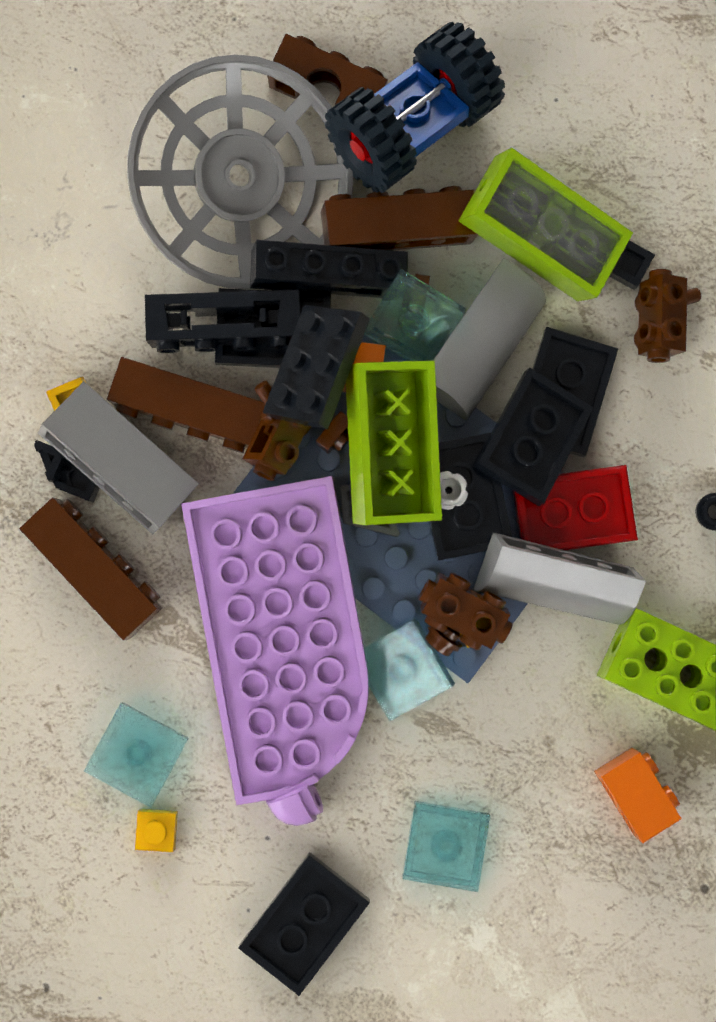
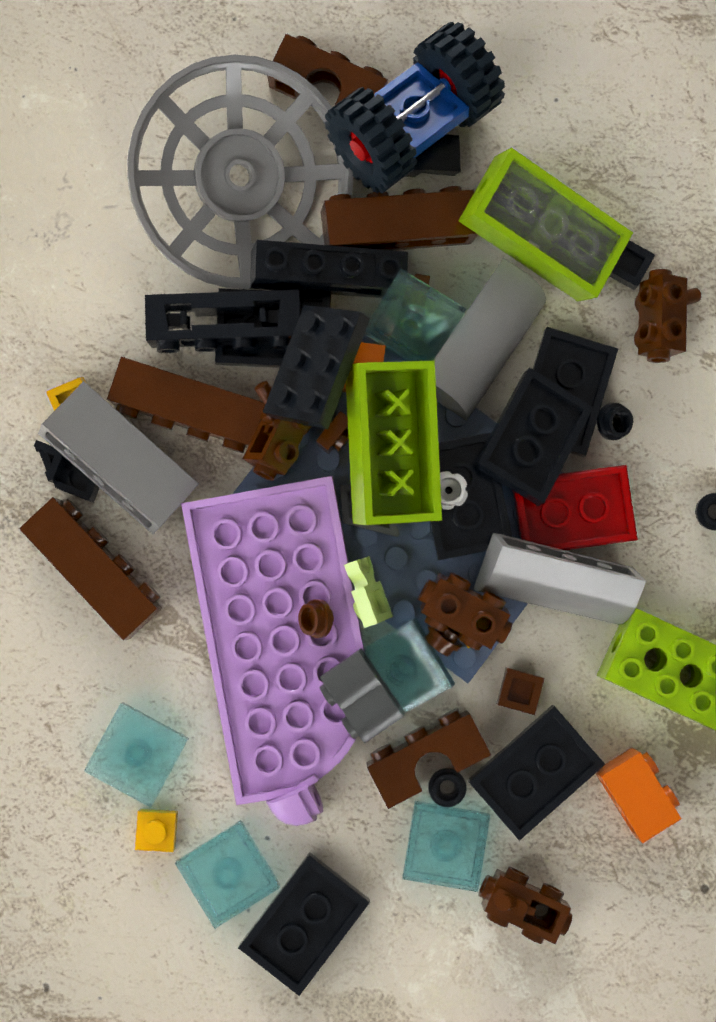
(227, 874): none -> clear light blue plate
(316, 618): none -> reddish brown plate
(362, 696): none -> dark grey brick
(369, 596): none -> yellowish green plate
(395, 767): none -> reddish brown arch
(439, 158): none -> black slope
(450, 799): none -> black plate
(513, 901): none -> reddish brown brick
(520, 691): none -> reddish brown plate
(536, 772): none -> black plate
(621, 418): none -> black plate

